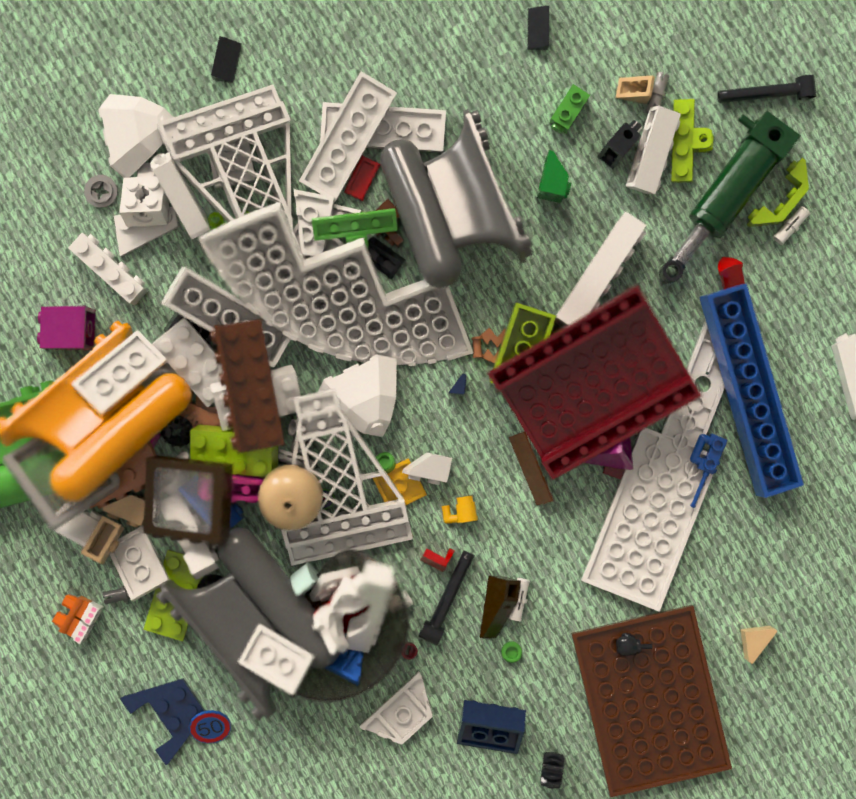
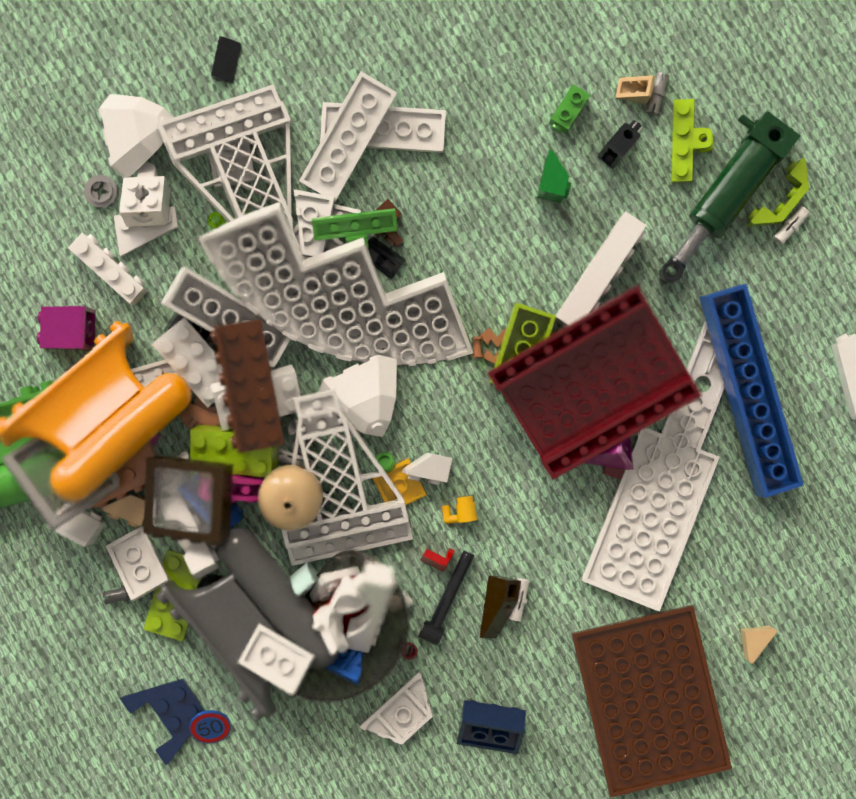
(80, 618): hips -> none
(103, 540): tan brick -> none
(119, 373): white plate -> none
(177, 423): black gear -> none
(180, 195): white slope -> none
(362, 178): red tile -> none
(450, 203): dark grey piece -> none
(459, 386): dark blue slope -> none
(511, 652): bright green tile -> none
(531, 468): reddish brown piece -> none
(538, 28): black slope -> none
(552, 770): black gear -> none
(629, 645): black piece -> none
(653, 150): white brick -> none
(711, 460): blue piece -> none
(730, 272): red tile -> none
(803, 88): black piece -> none

